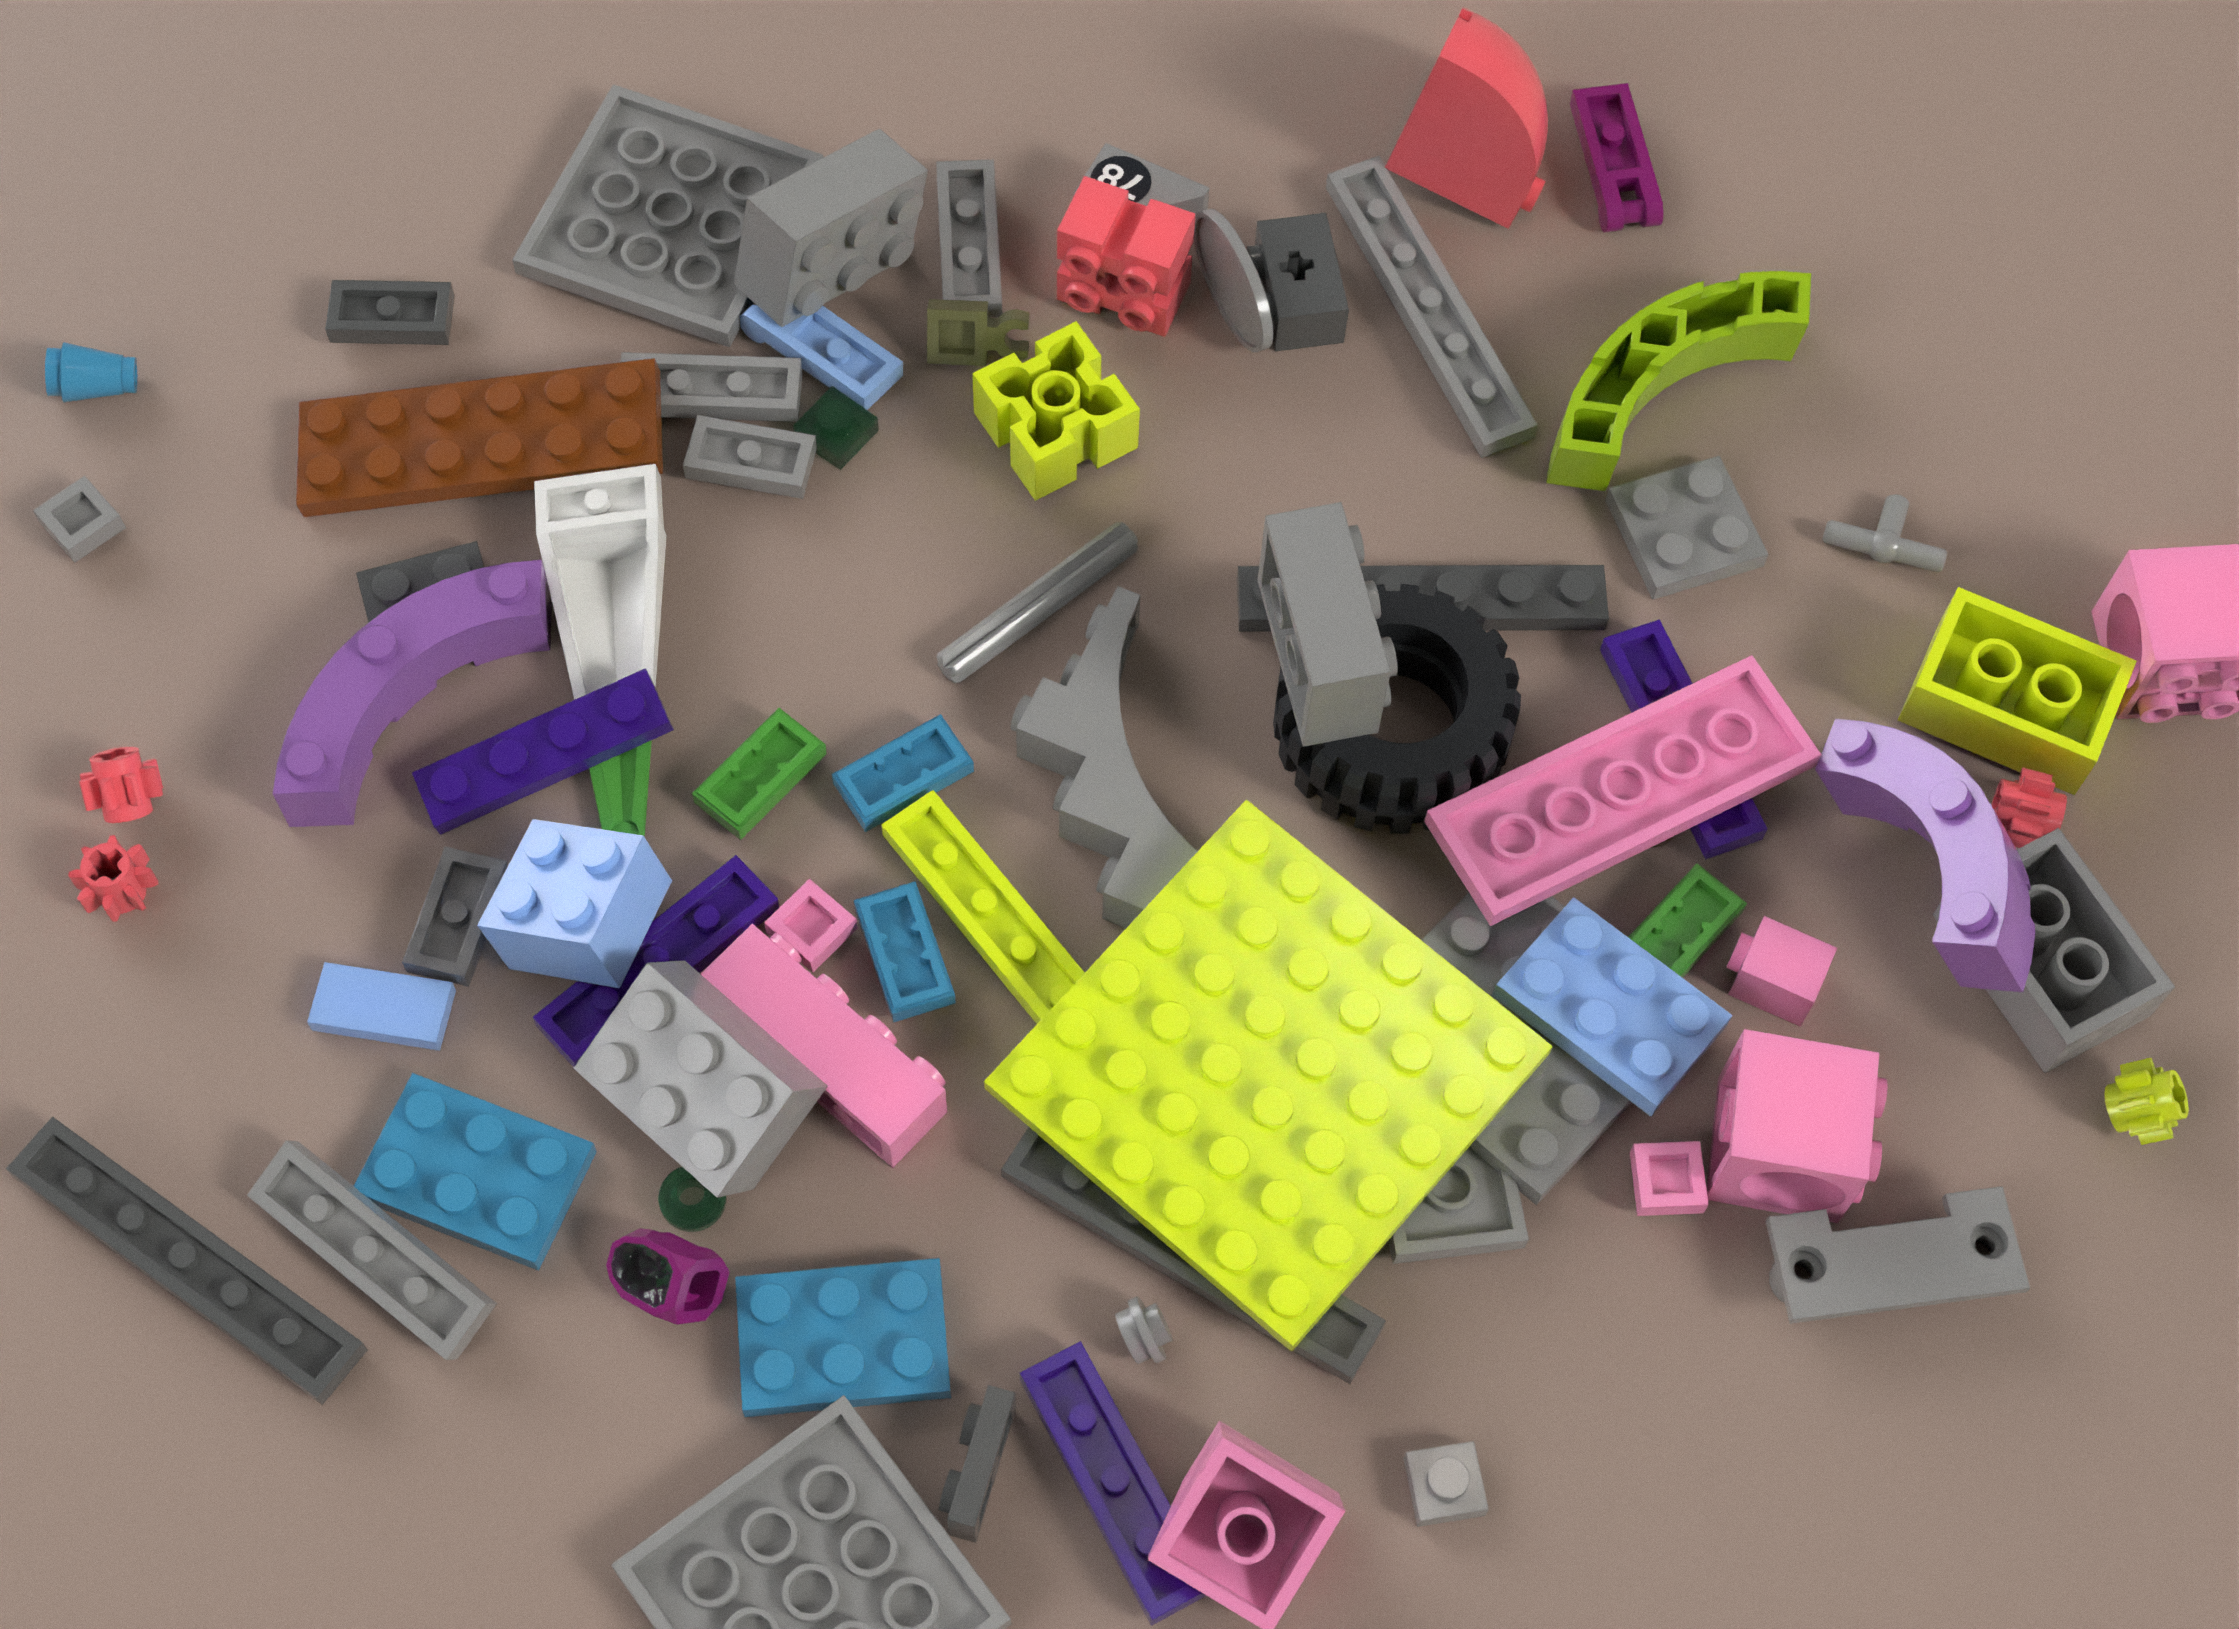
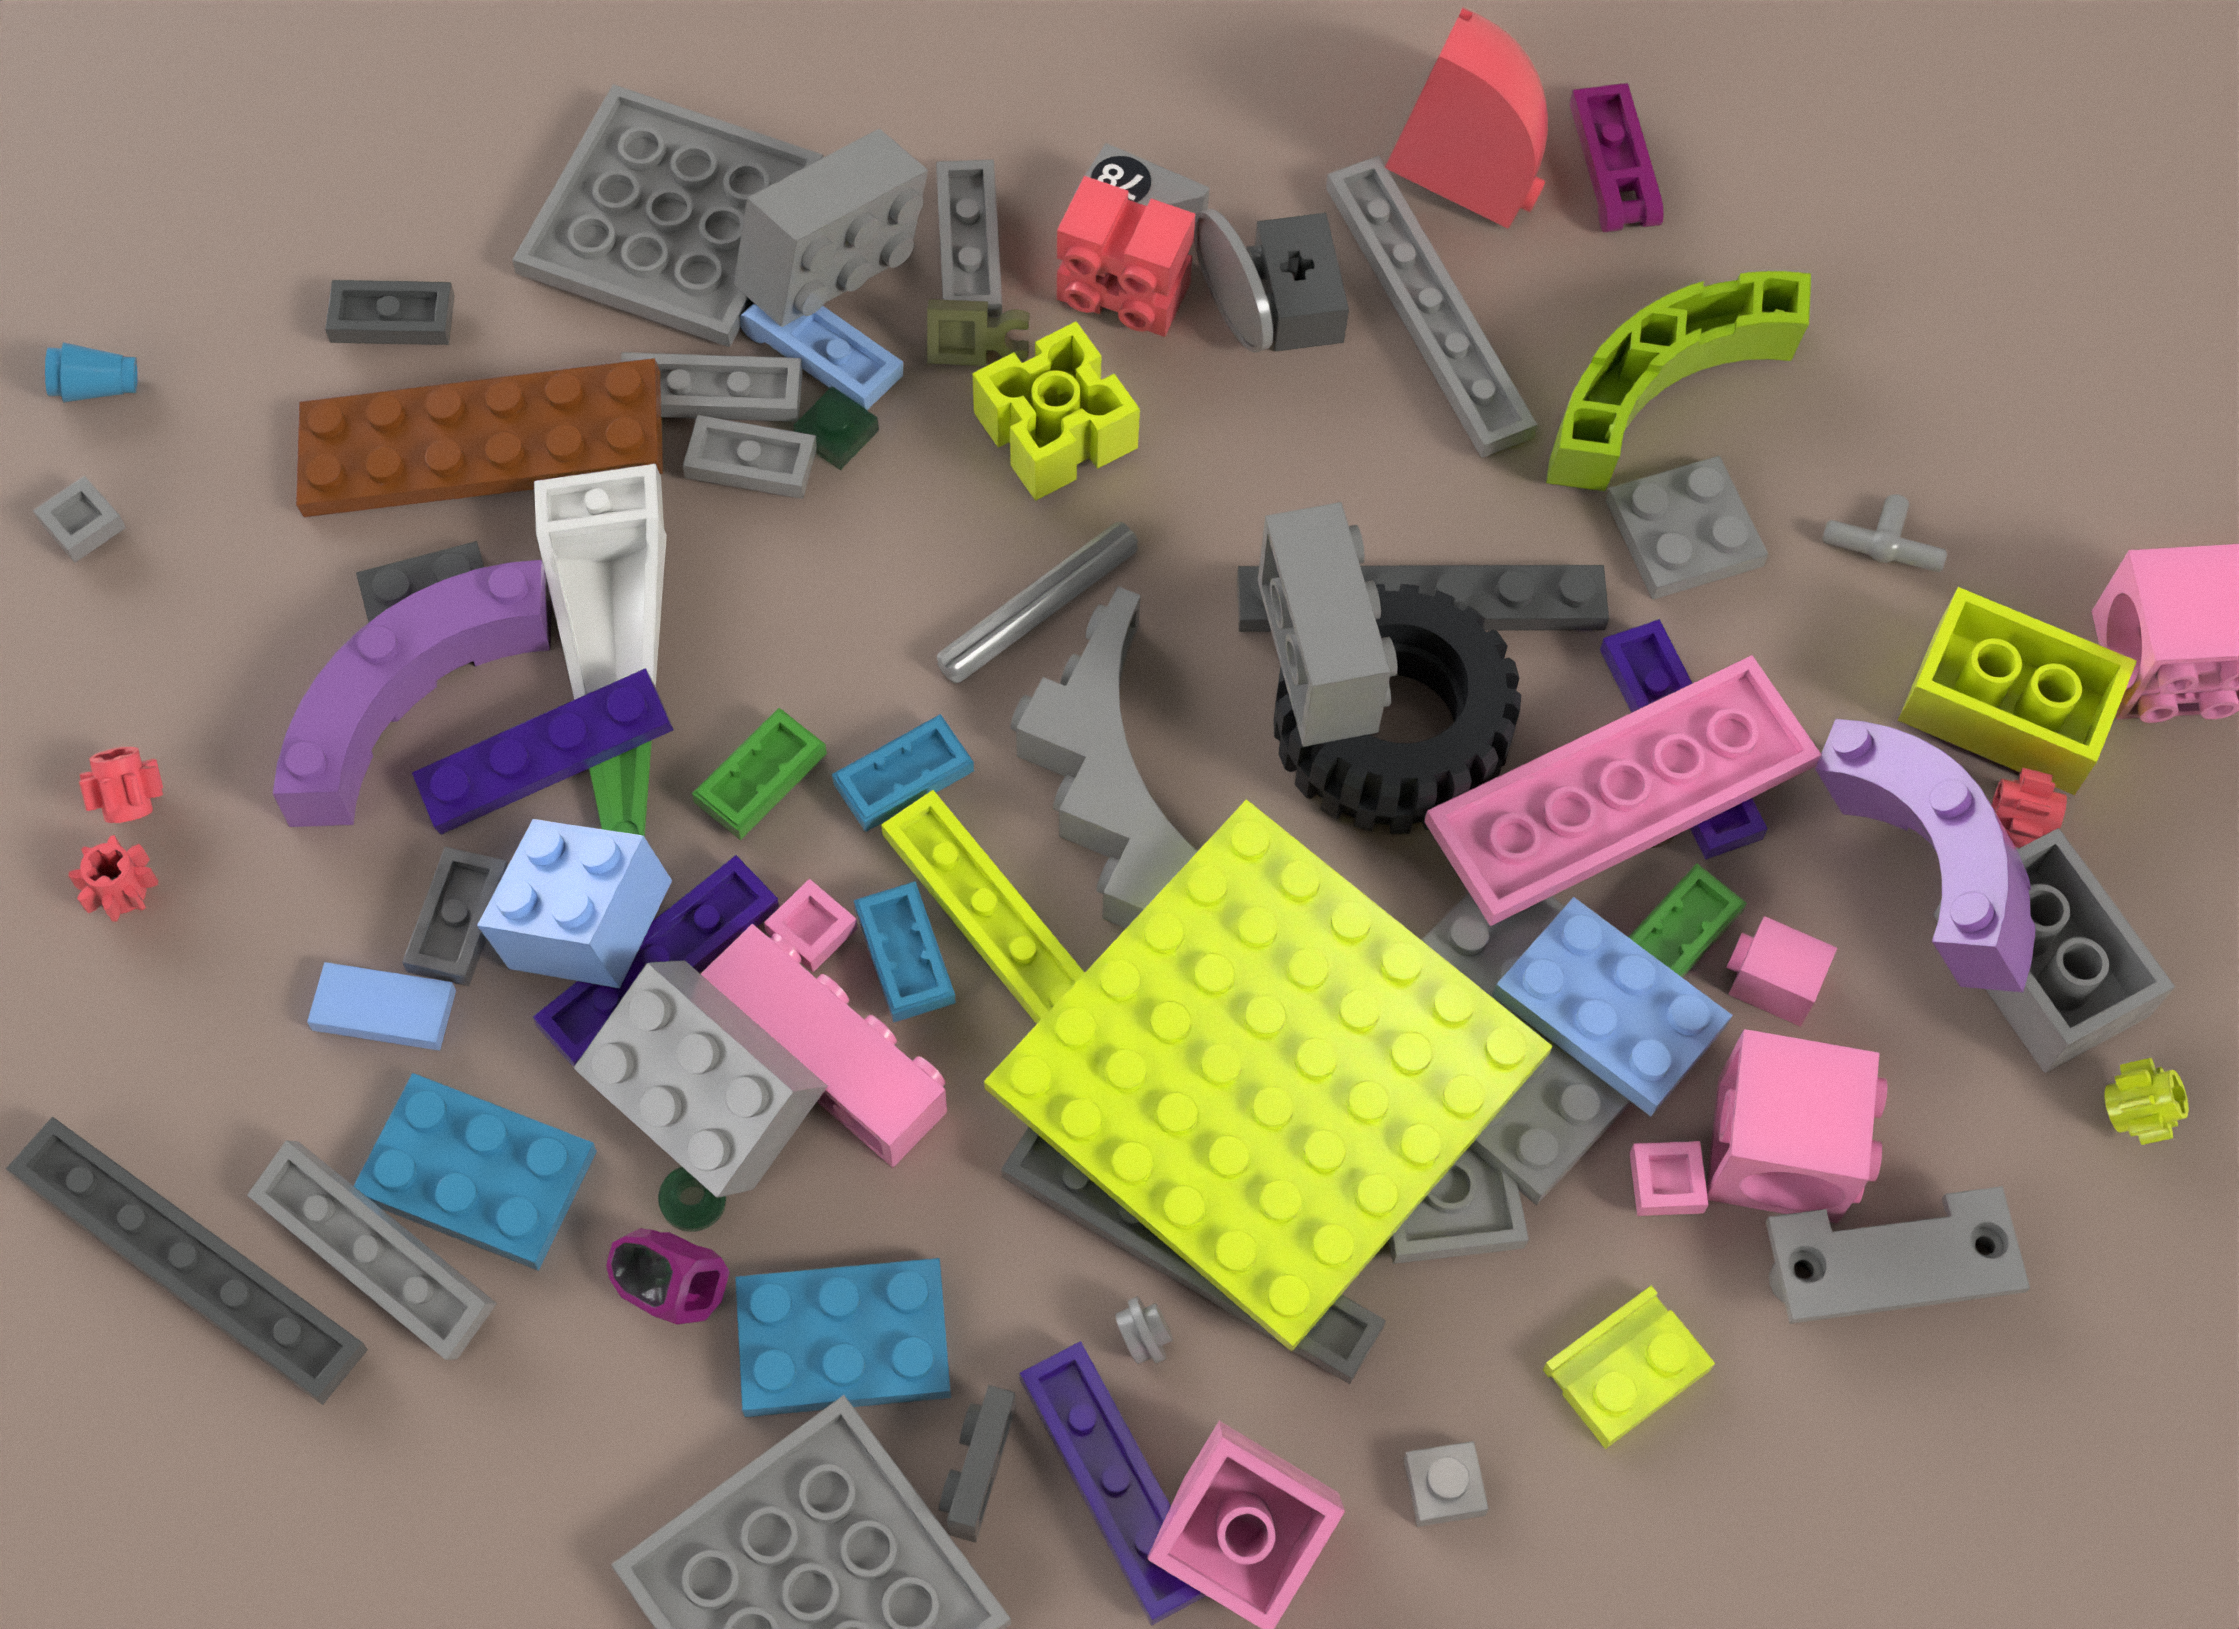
(1628, 1367): none -> neon yellow plate

